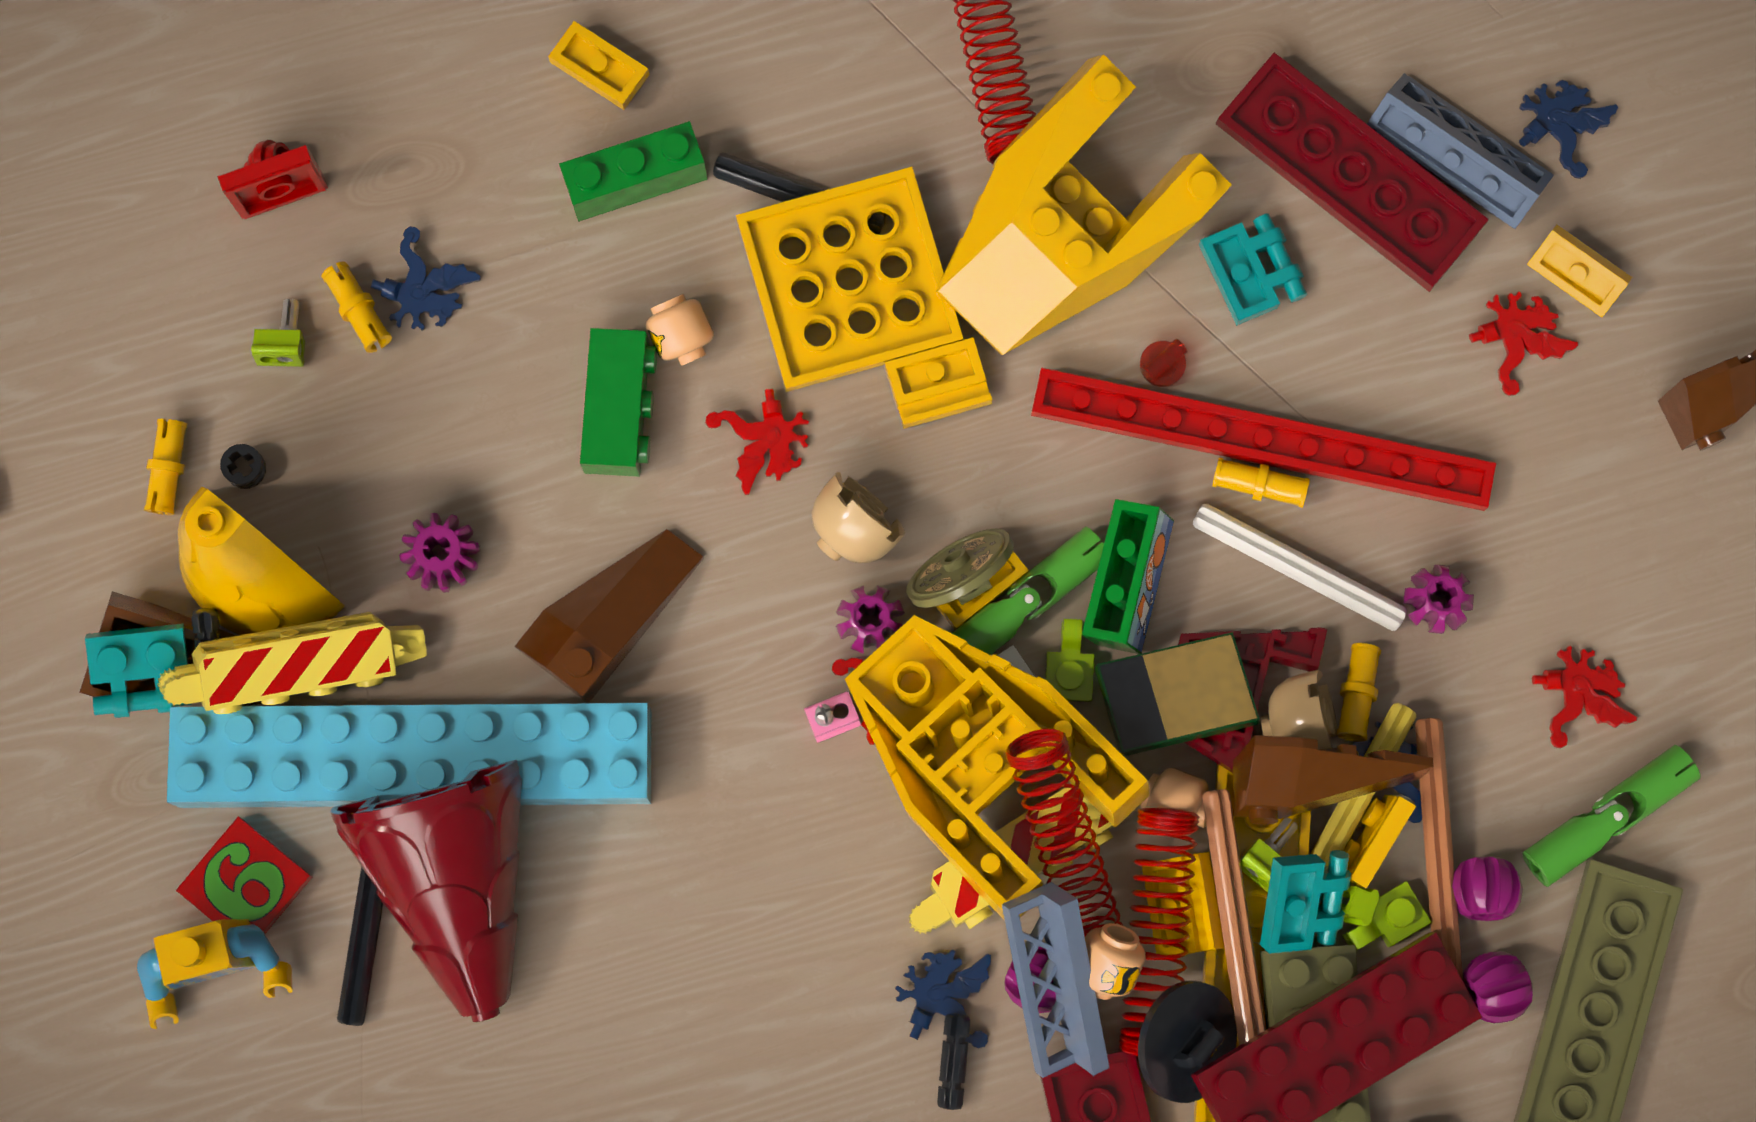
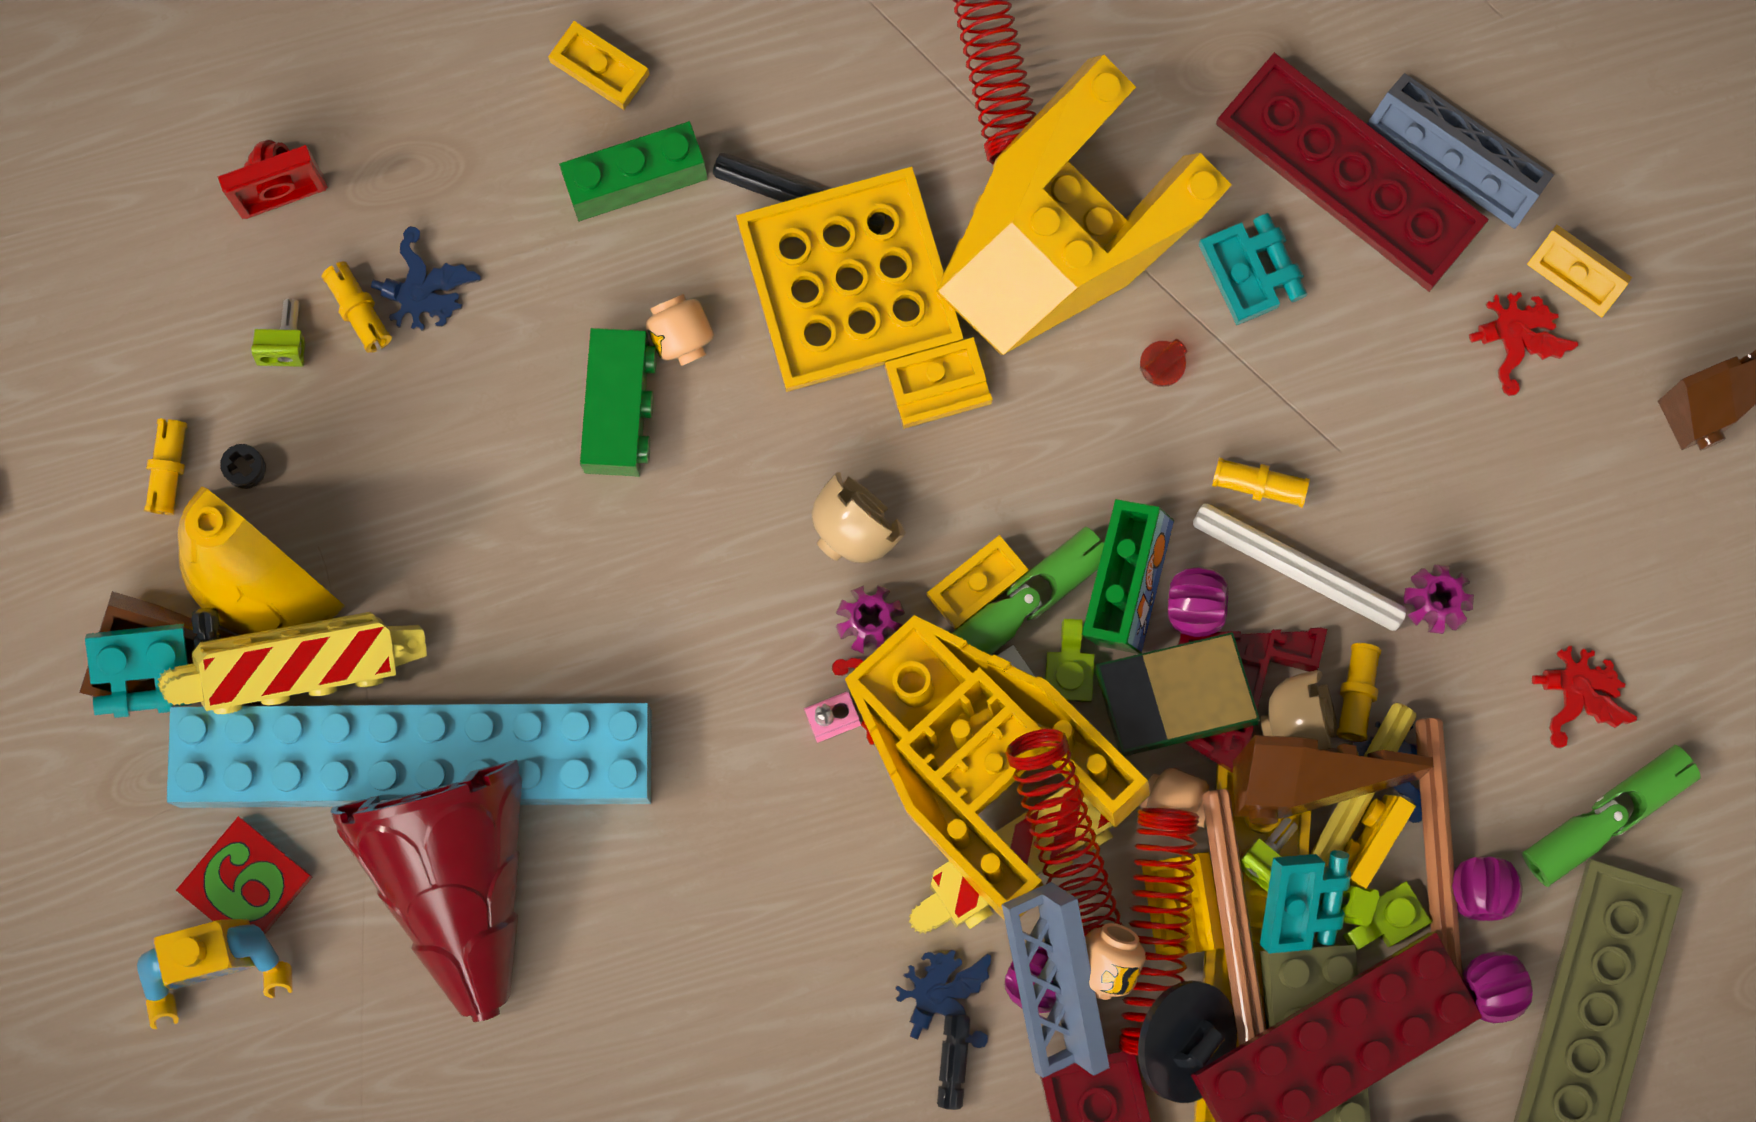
(360, 953): black axle -> none
(433, 568): magenta gear -> none
(600, 622): reddish brown wedge -> none
(769, 434): red piece -> none
(961, 569): olive shield -> none
(1198, 601): none -> magenta piece
(1264, 439): red plate -> none
(1555, 118): dark blue piece -> none

